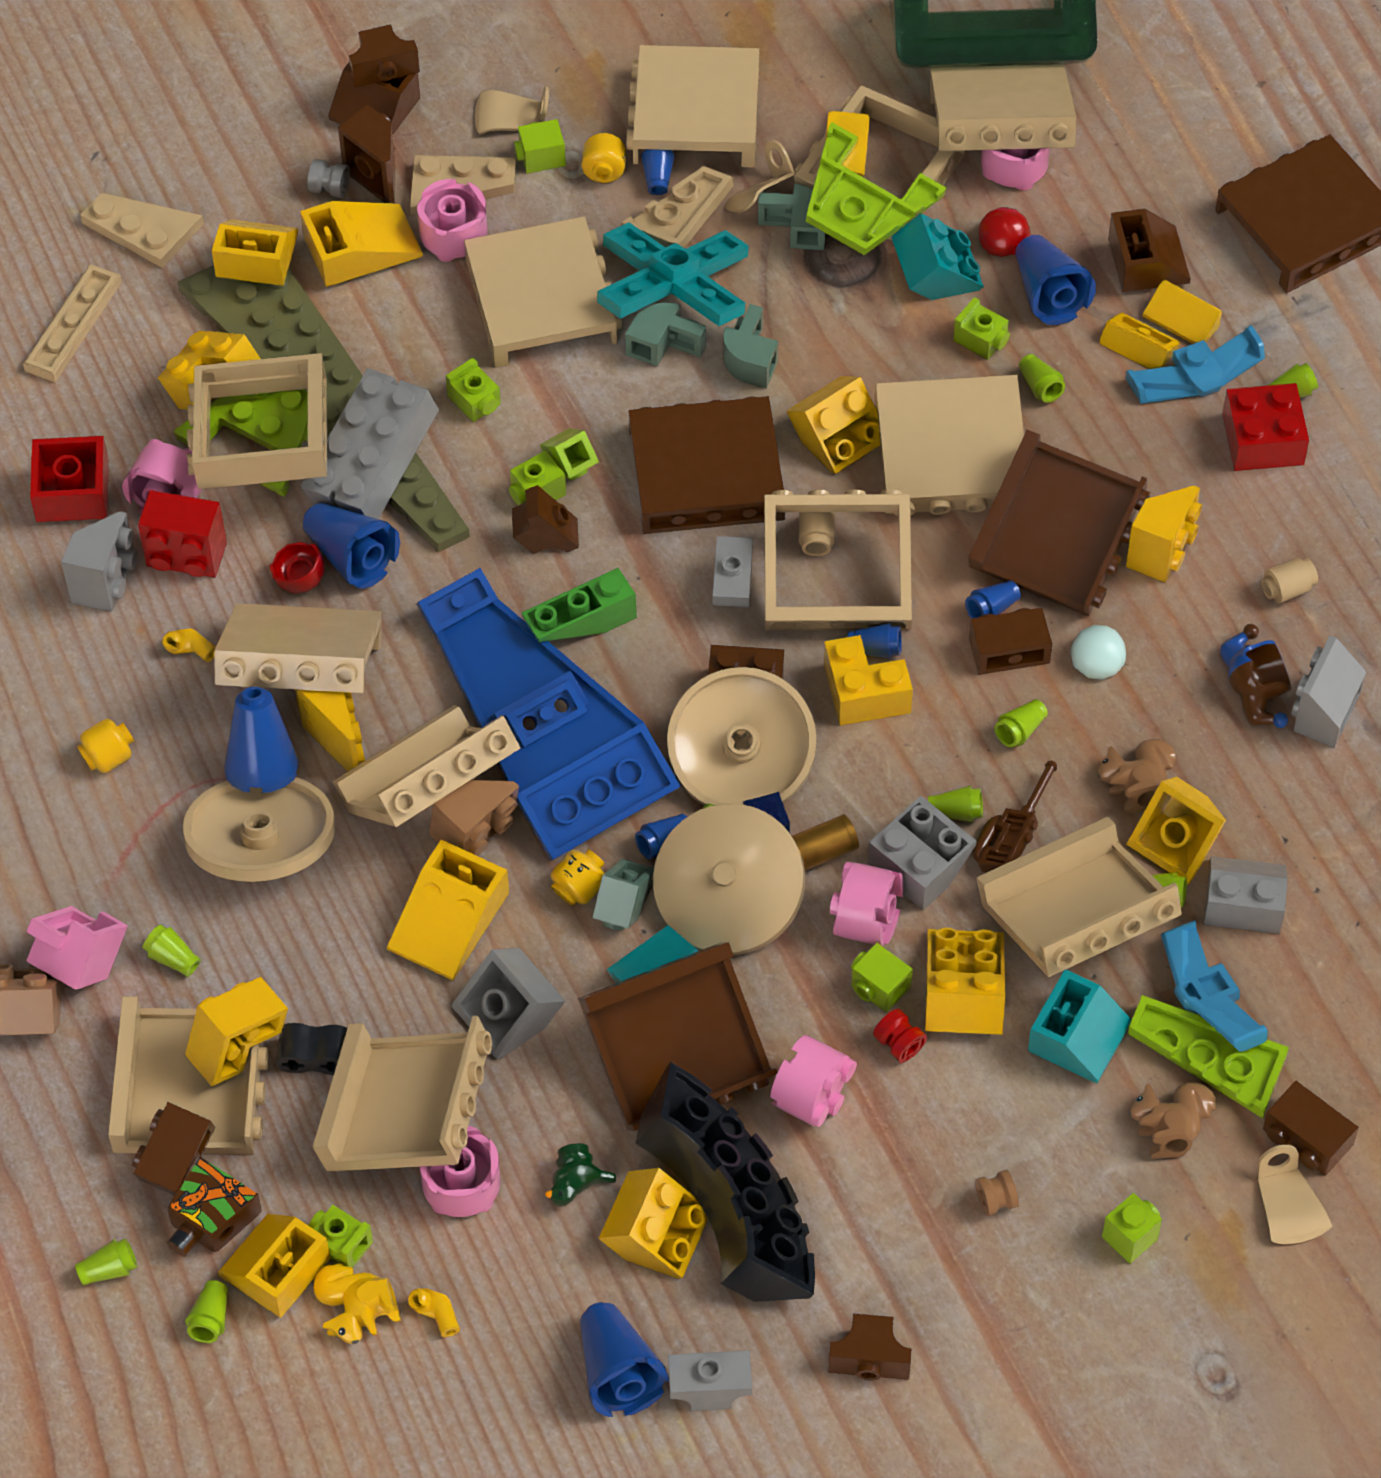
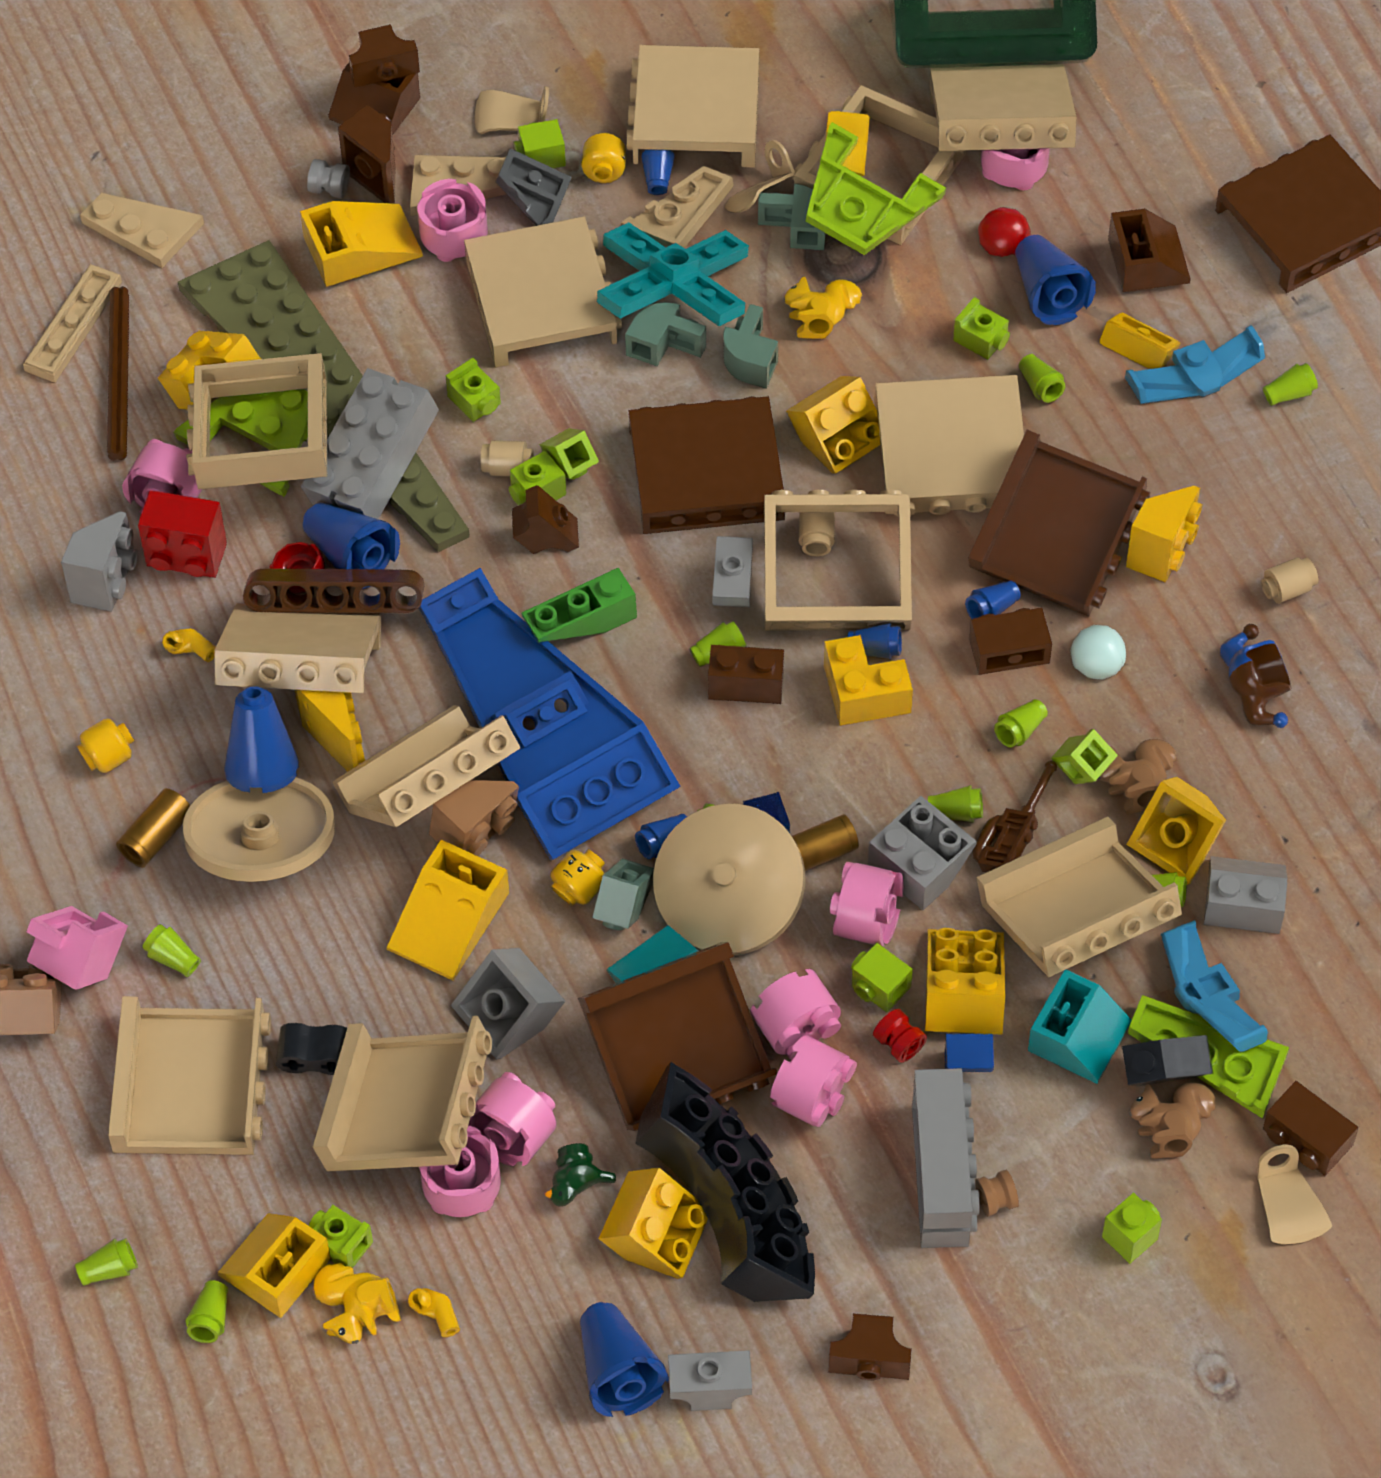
(69, 479): red brick -> none
(118, 374): none -> reddish brown axle
(153, 828): none -> pearl gold pin
(173, 1147): reddish brown brick -> none
(210, 1209): torso -> none
(231, 1025): yellow brick -> none
(253, 251): yellow slope -> none
(320, 601): none -> reddish brown beam
(502, 456): none -> tan brick
(514, 1119): none -> bright pink brick
(533, 186): none -> dark grey wing
(724, 635): none -> lime cone
(741, 737): tan dish -> none
(794, 1009): none -> bright pink brick
(818, 309): none -> yellow animal
(936, 259): teal slope -> none
(944, 1158): none -> light grey piece
(969, 1052): none -> blue panel
(1084, 757): none -> lime brick
(1167, 1060): none -> black slope
(1182, 313): yellow slope -> none
(1265, 427): red brick -> none
(1328, 693): light grey slope -> none

